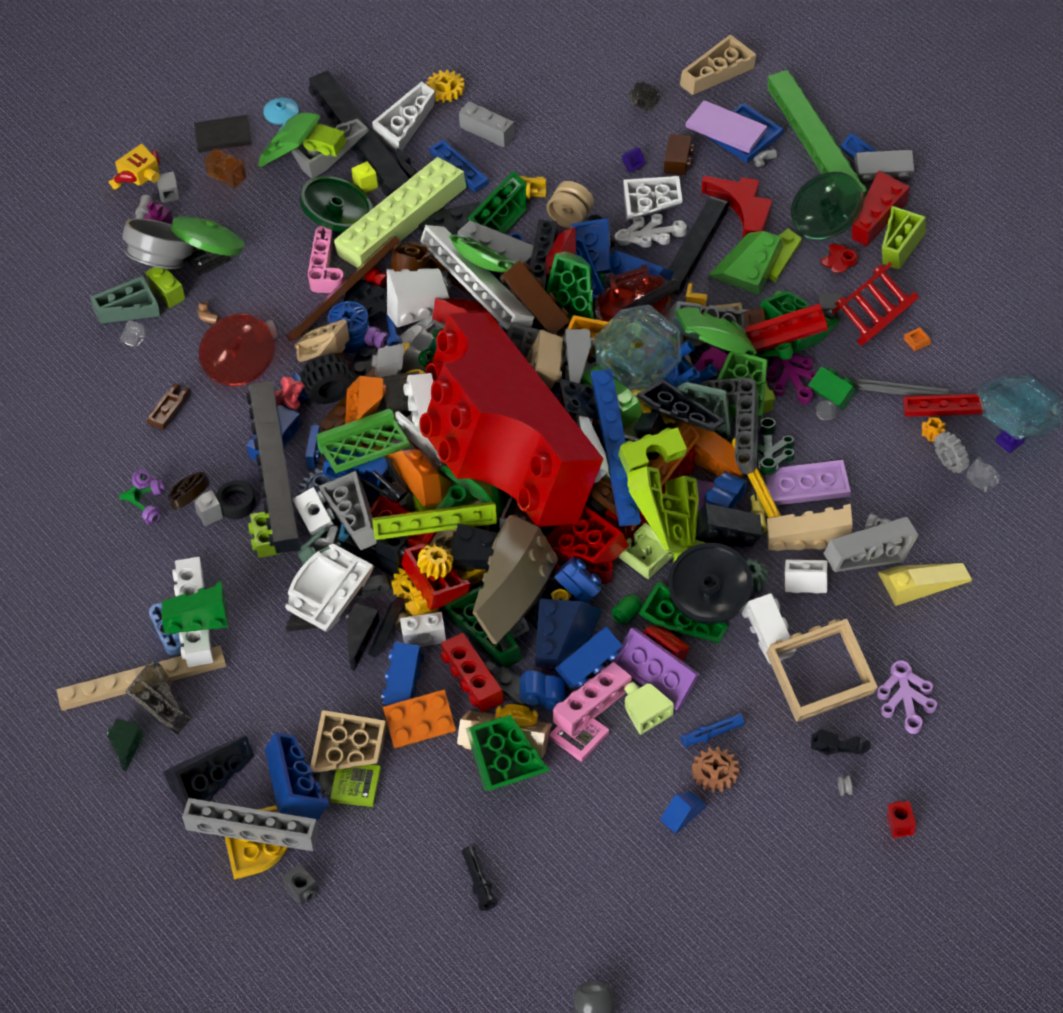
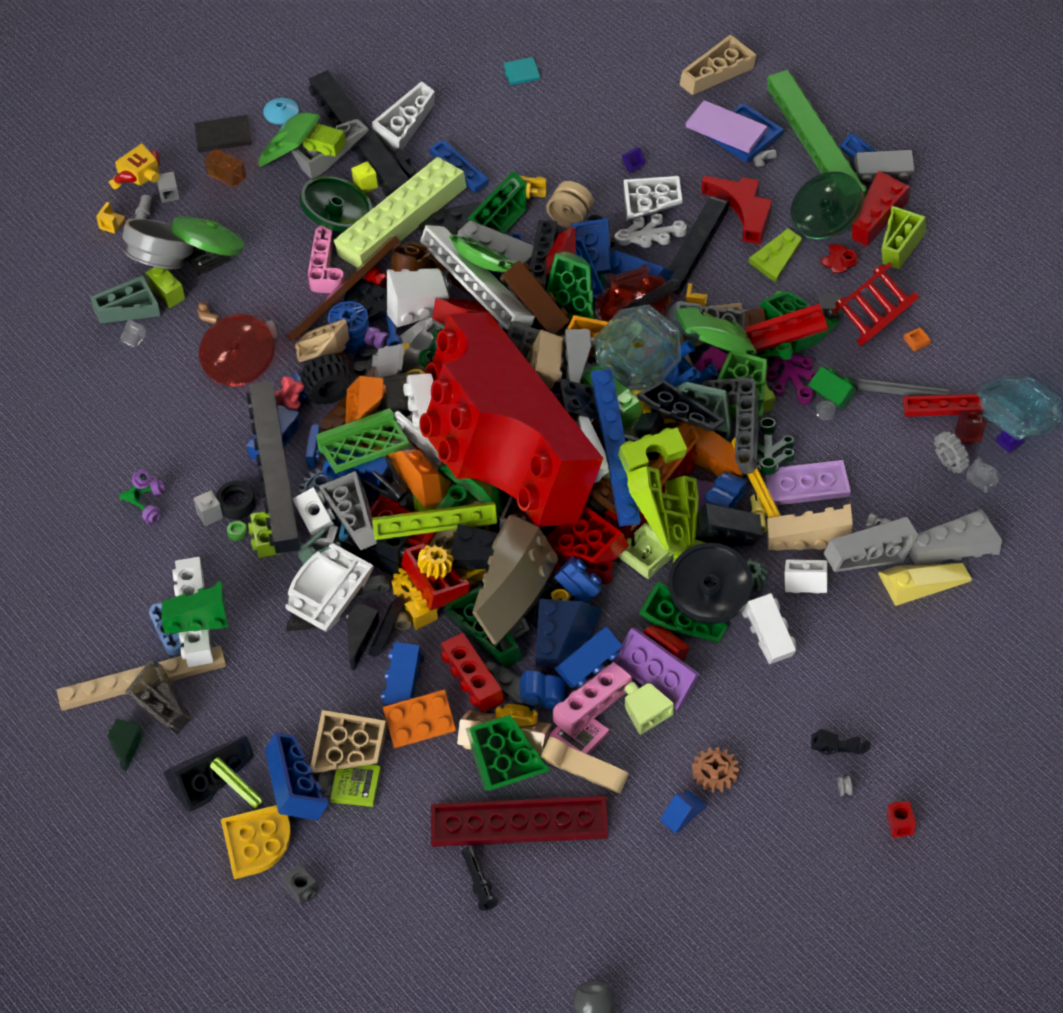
(109, 220): none -> yellow panel
(158, 213): magenta brick -> none
(168, 406): reddish brown hinge -> none
(187, 489): dark brown piece -> none
(236, 782): none -> lime axle
(237, 530): none -> bright green tile
(250, 824): light grey brick -> none
(423, 629): white brick -> none
(446, 85): yellow gear -> none
(486, 124): light grey brick -> none
(519, 821): none -> dark red plate
(521, 71): none -> teal piece
(583, 765): none -> tan beam
(626, 609): green brick -> none
(644, 96): clear smoke gear -> none
(678, 154): reddish brown brick -> none
(690, 739): blue pin -> none
(750, 262): bright green wedge -> none
(816, 633): tan window -> none
(907, 694): lavender plant -> none
(933, 428): light orange gear -> none
(956, 539): none -> light grey wedge
(970, 427): none -> clear red brick

